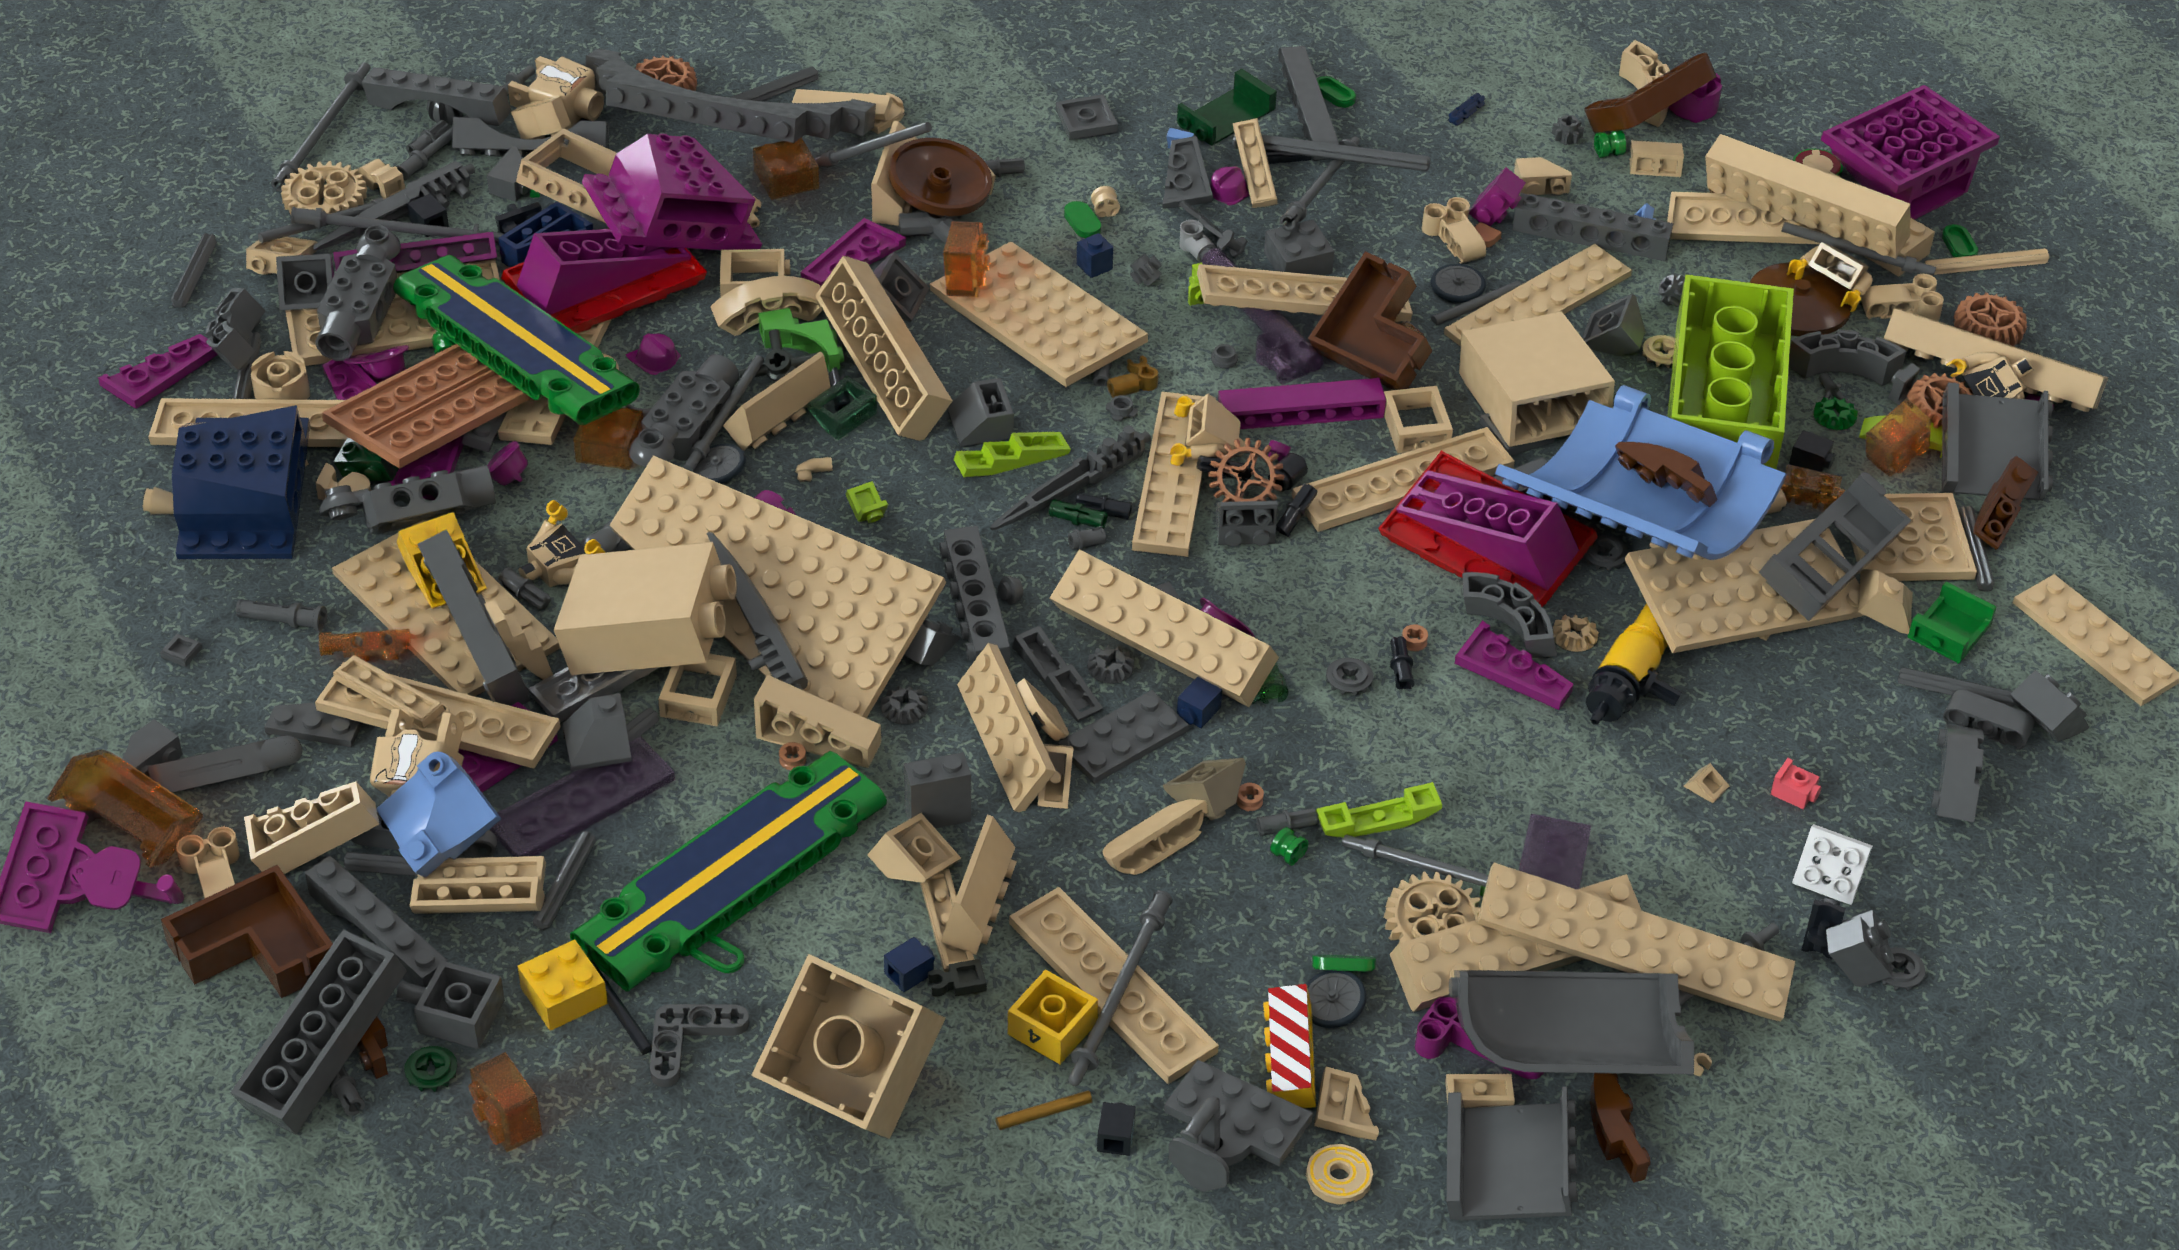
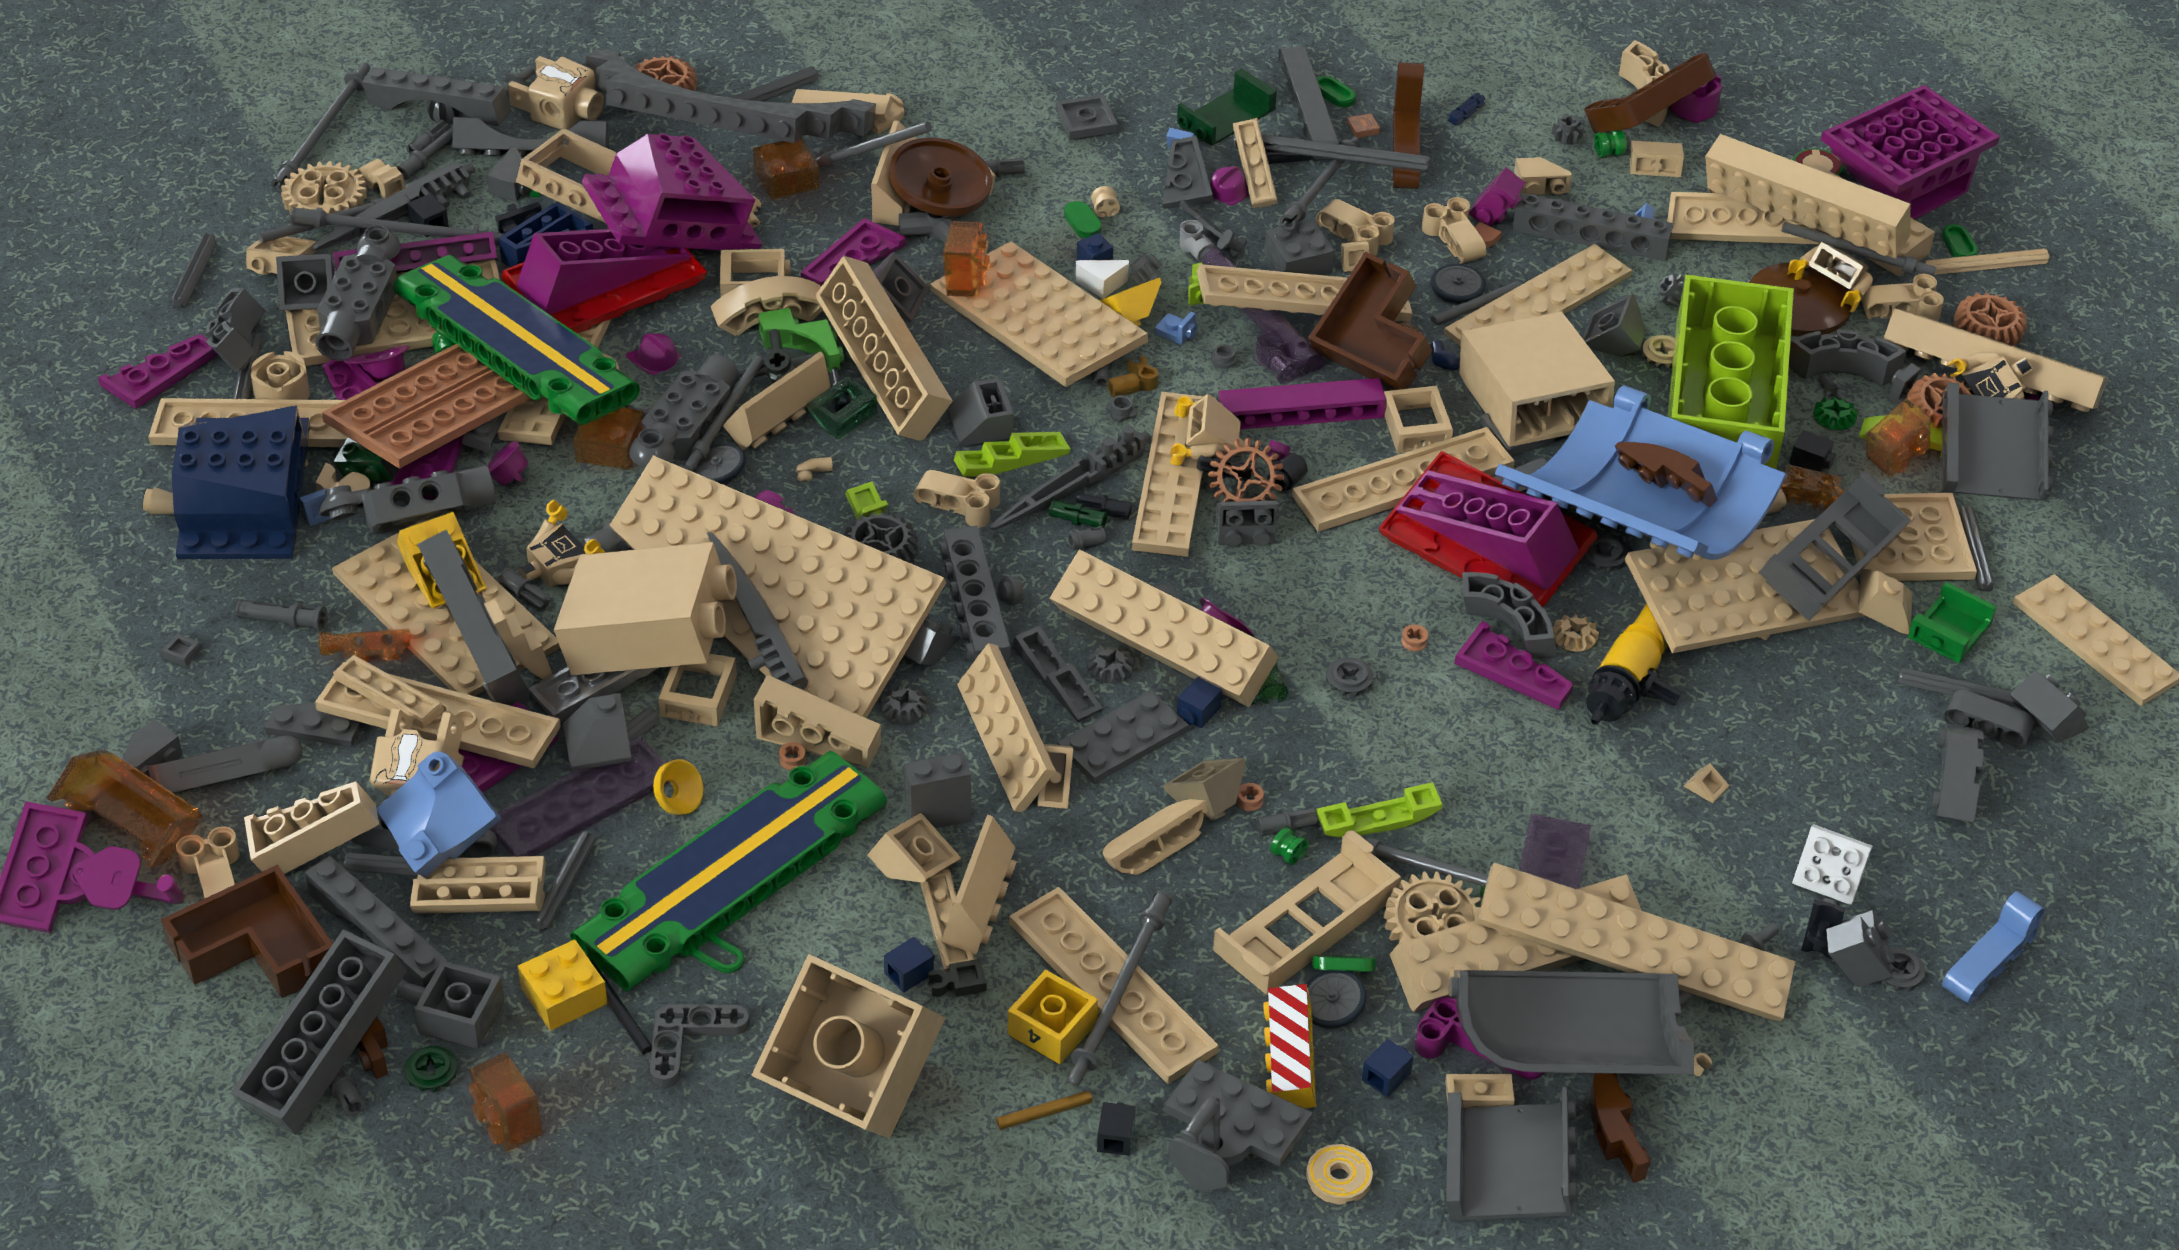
(311, 505): none -> medium blue tile
(541, 118): tan brick -> none
(686, 785): none -> yellow piece
(885, 534): none -> dark grey gear
(960, 494): none -> tan piece
(1044, 710): tan tile -> none
(1102, 276): none -> white slope
(1134, 302): none -> yellow slope
(1176, 328): none -> medium blue bracket
(1296, 509): black axle -> none
(1343, 1106): tan wing -> none
(1350, 880): none -> tan piece
(1351, 254): none -> tan tile
(1357, 224): none -> tan piece
(1363, 125): none -> nougat tile
(1387, 1067): none -> dark blue brick
(1401, 663): black axle -> none
(1407, 120): none -> reddish brown beam
(1444, 358): none -> dark blue arm
(1795, 785): coral brick -> none
(2003, 502): reddish brown slope -> none
(2004, 941): none -> medium blue beam

